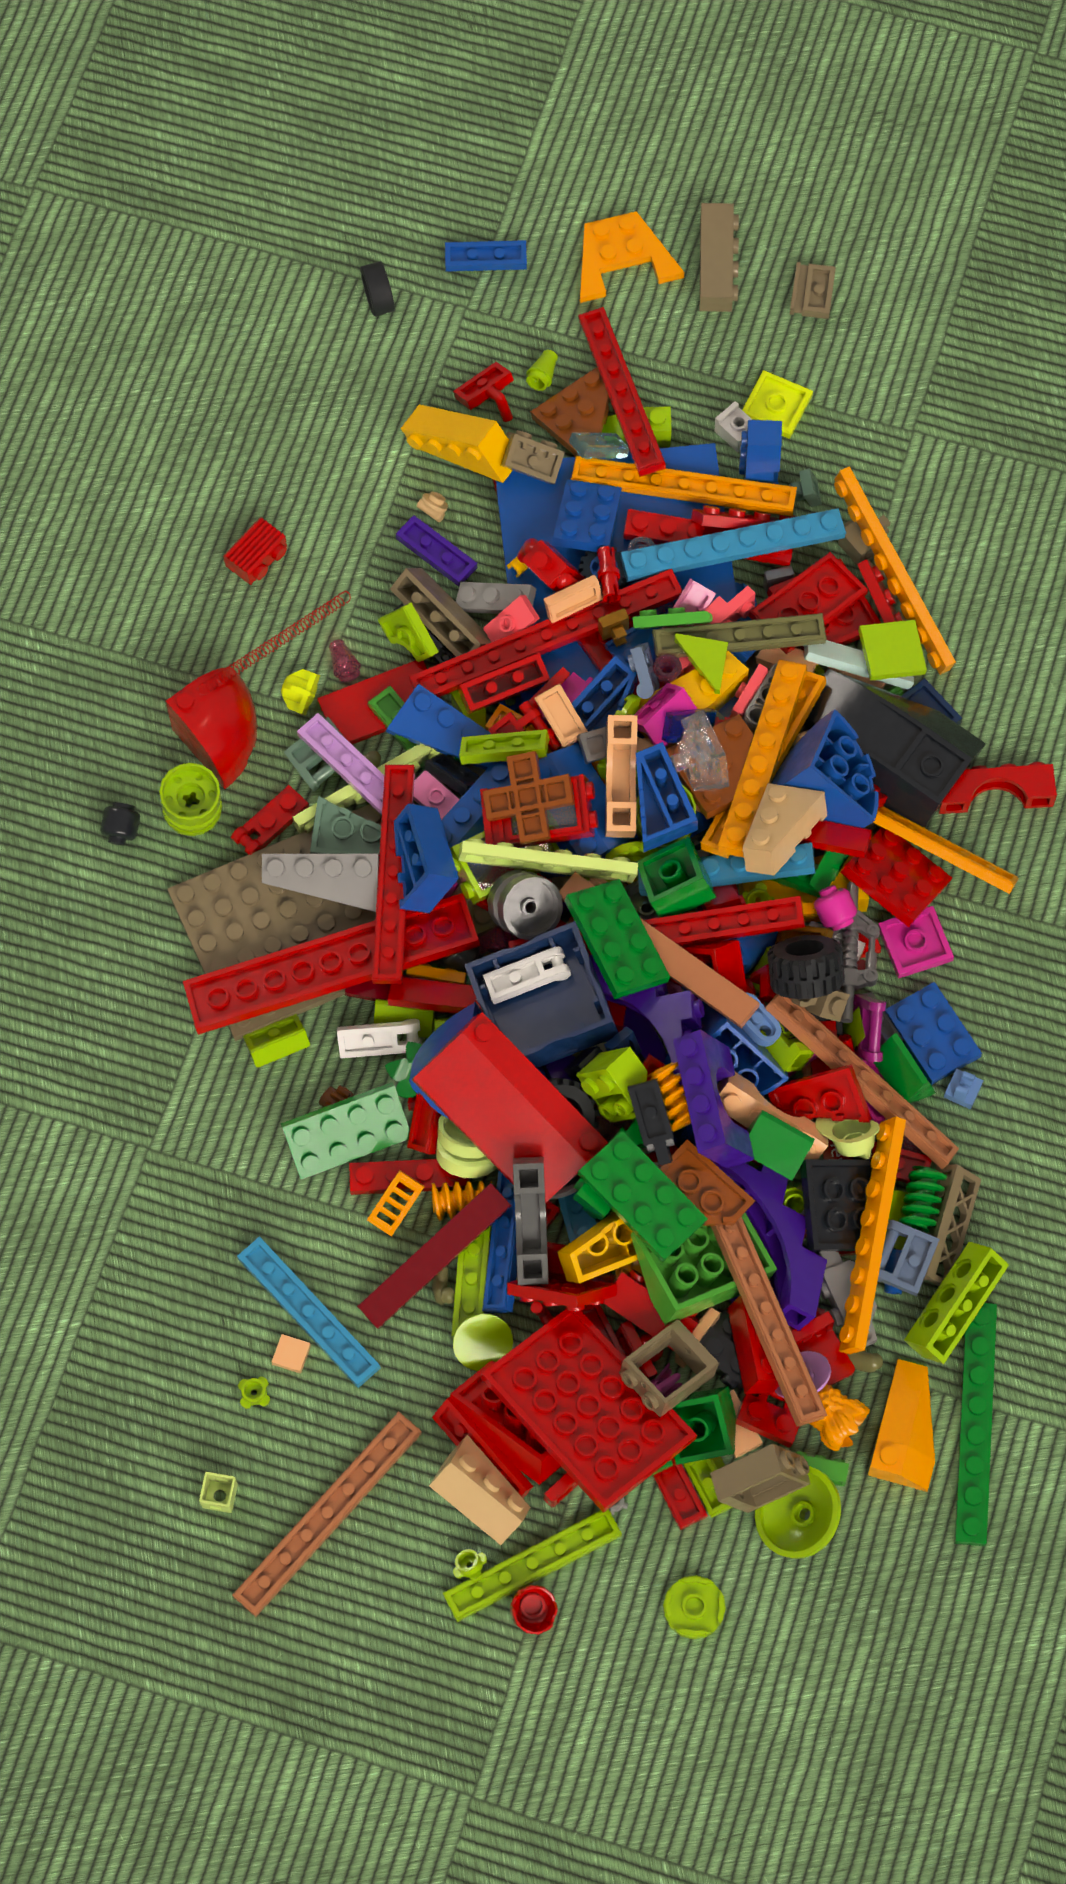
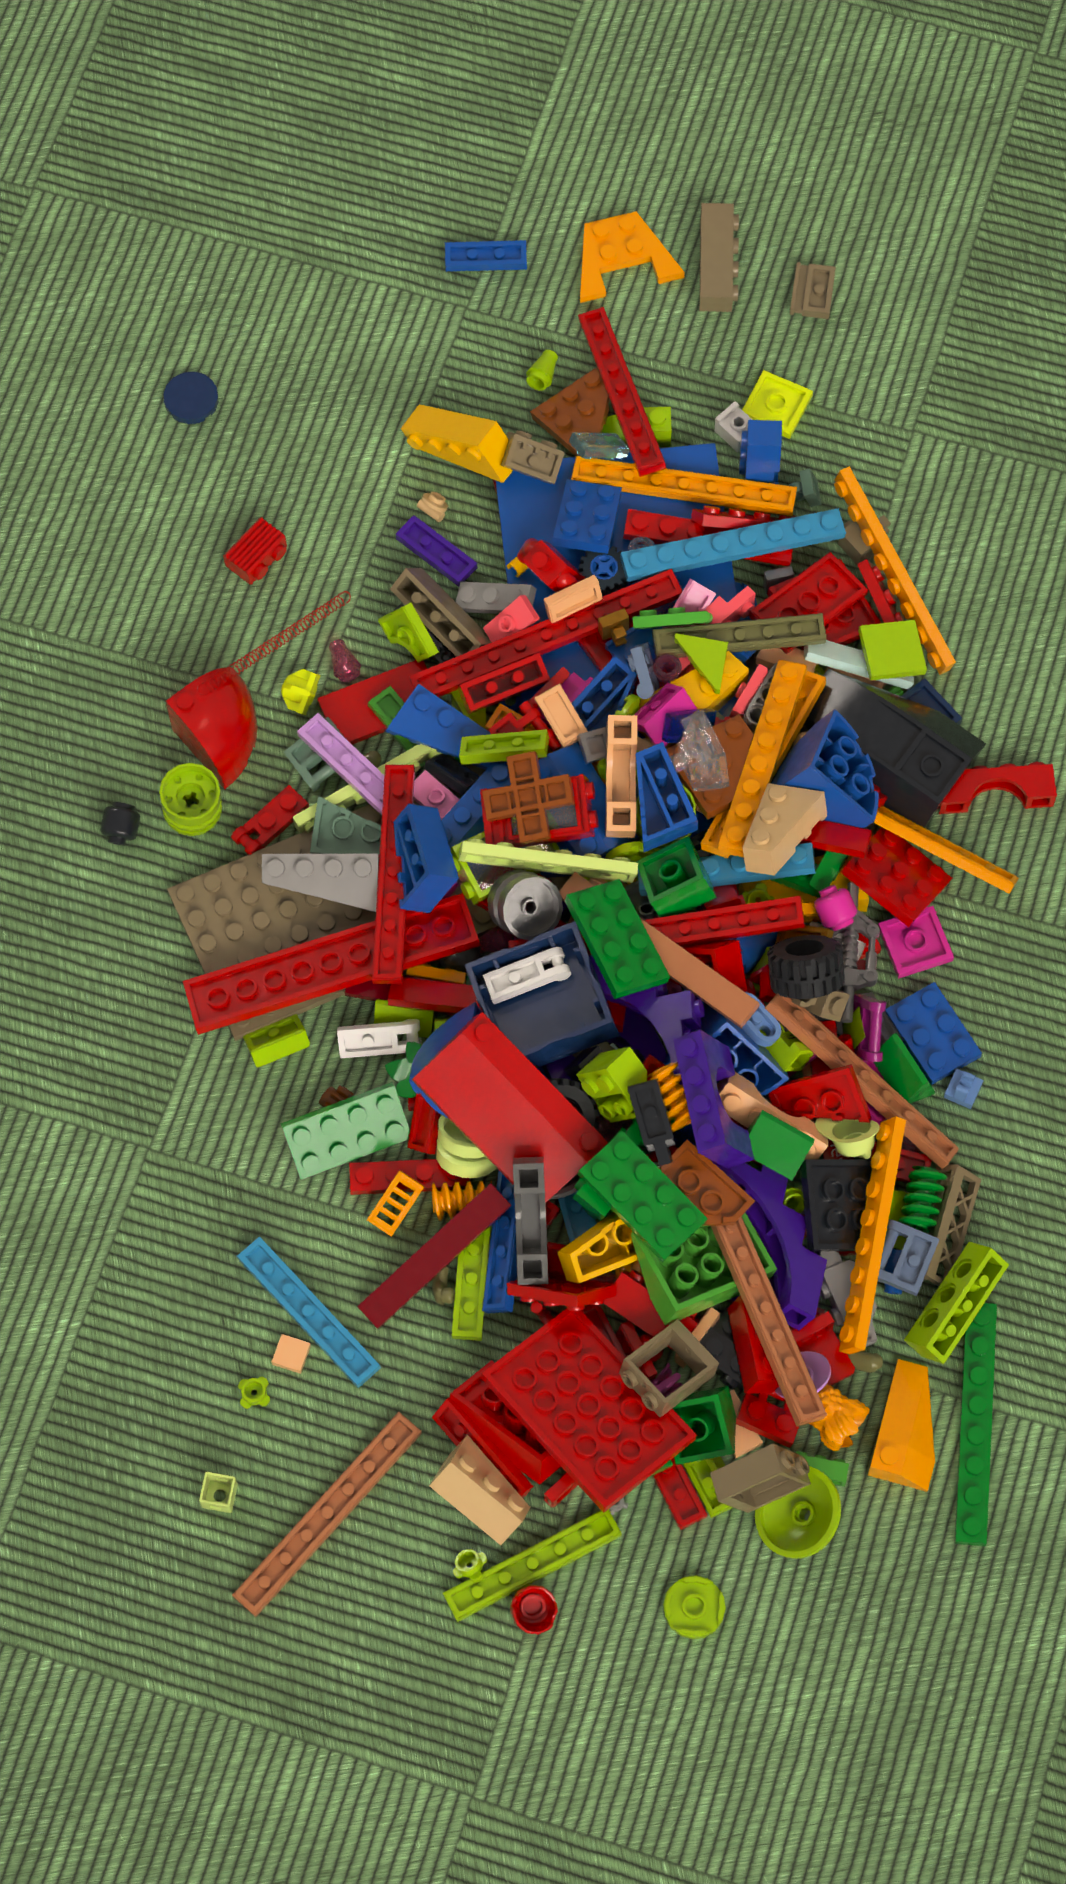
(190, 397): none -> dark blue tile
(377, 288): black tyre -> none
(482, 1340): lime piece -> none
(486, 385): red plate -> none
(608, 574): red pin -> none
(623, 1039): dark blue plate -> none

